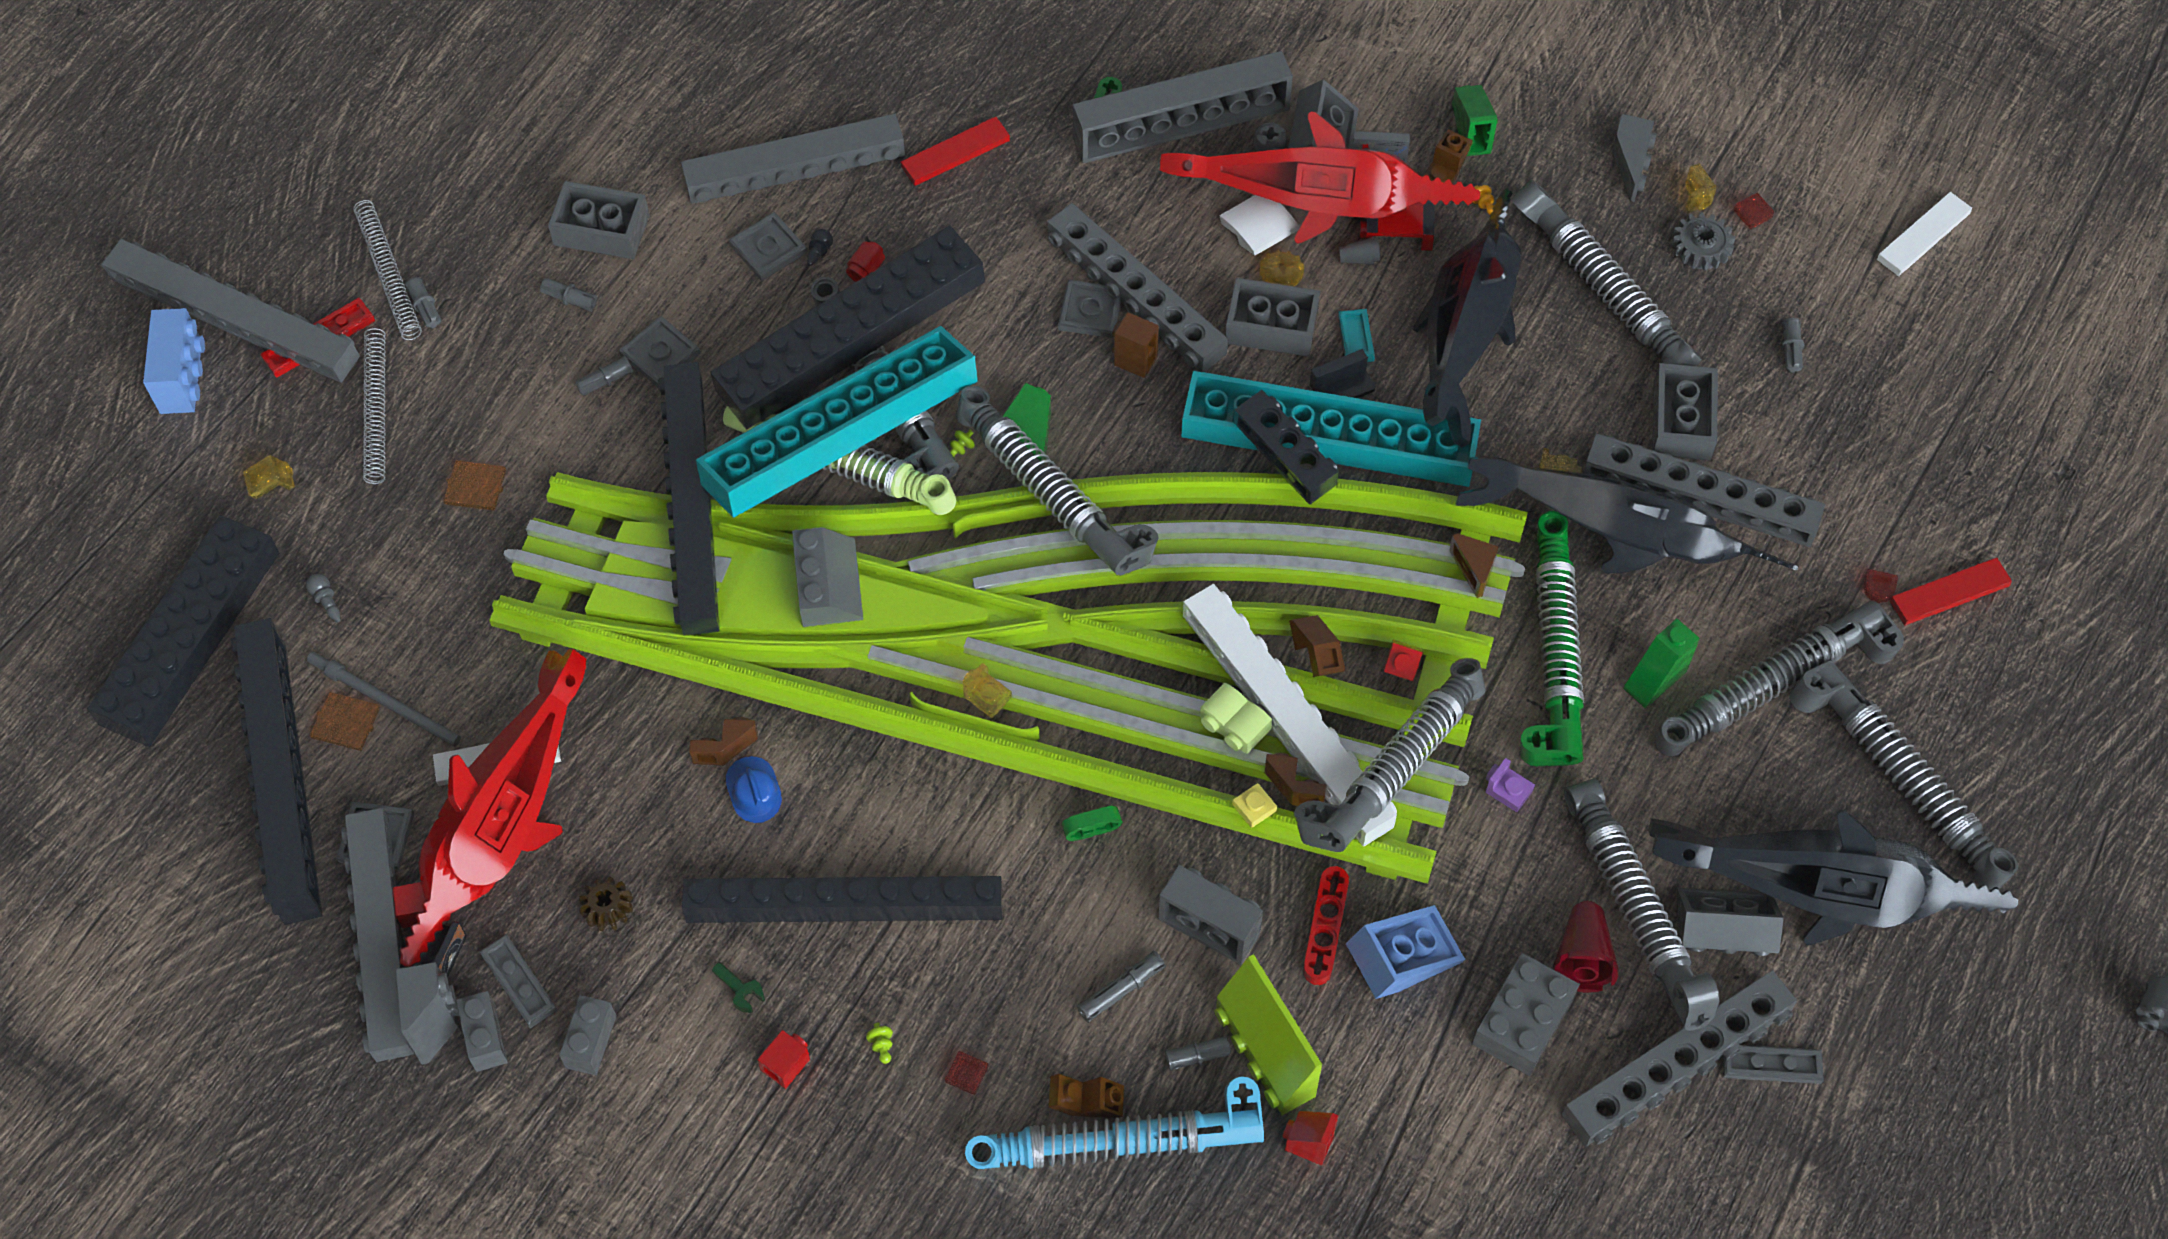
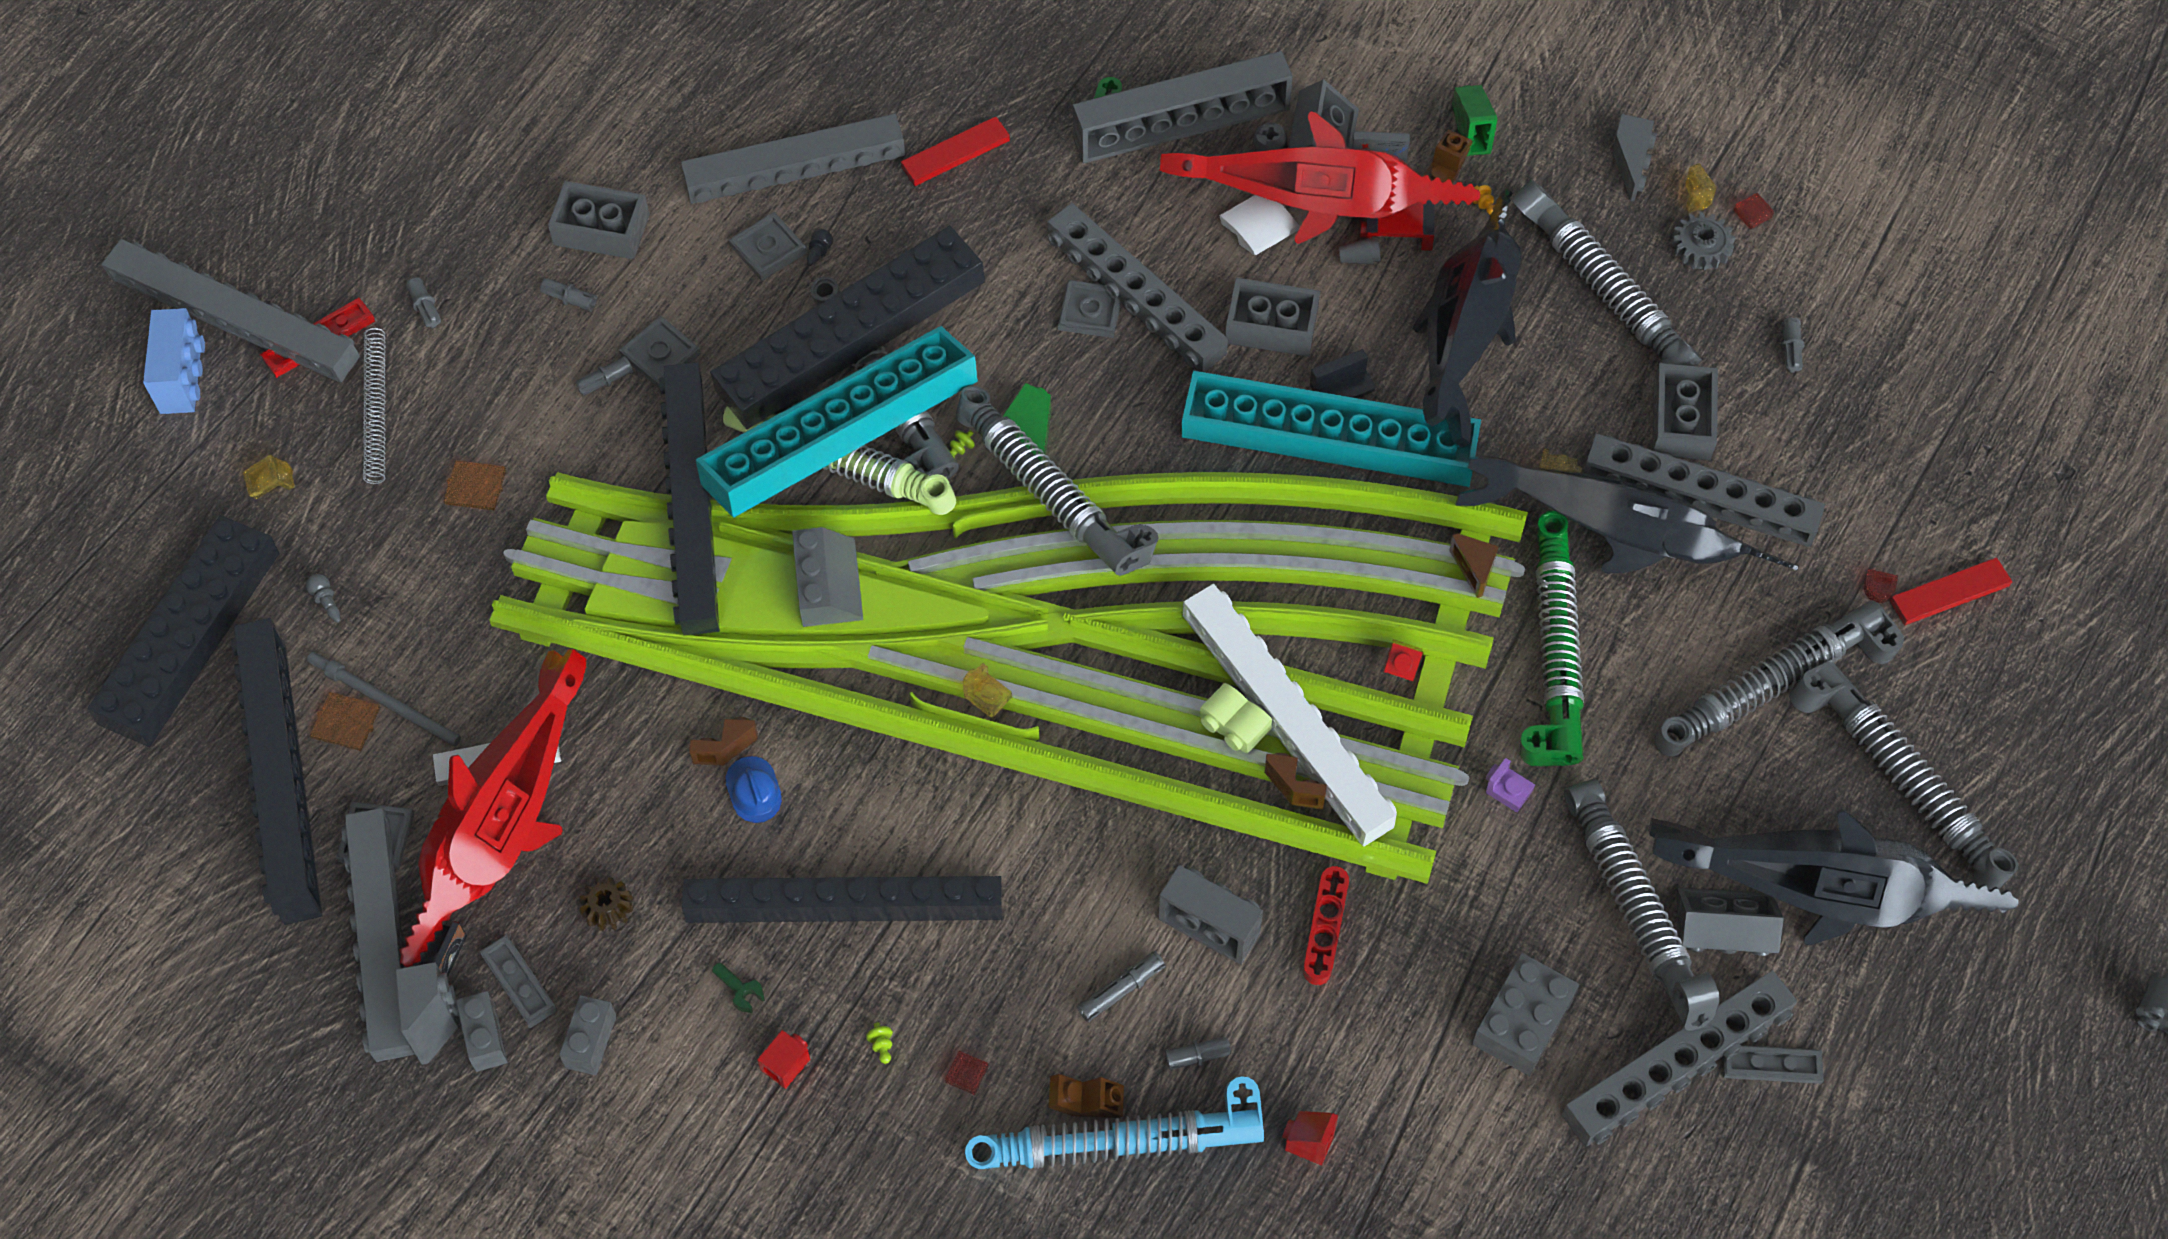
(380, 277): light grey piece -> none
(408, 903): red brick -> none
(865, 260): red brick -> none
(1092, 823): green beam -> none
(1135, 344): reddish brown brick -> none
(1254, 805): light yellow plate -> none
(1268, 1038): lime slope -> none
(1272, 274): clear yellow gear -> none
(1310, 482): black brick -> none
(1322, 645): reddish brown slope -> none
(1335, 826): dark grey piece -> none
(1356, 332): teal tile -> none
(1404, 950): medium blue slope -> none
(1587, 949): dark red cone -> none
(1662, 663): green slope -> none
(1924, 233): white tile -> none

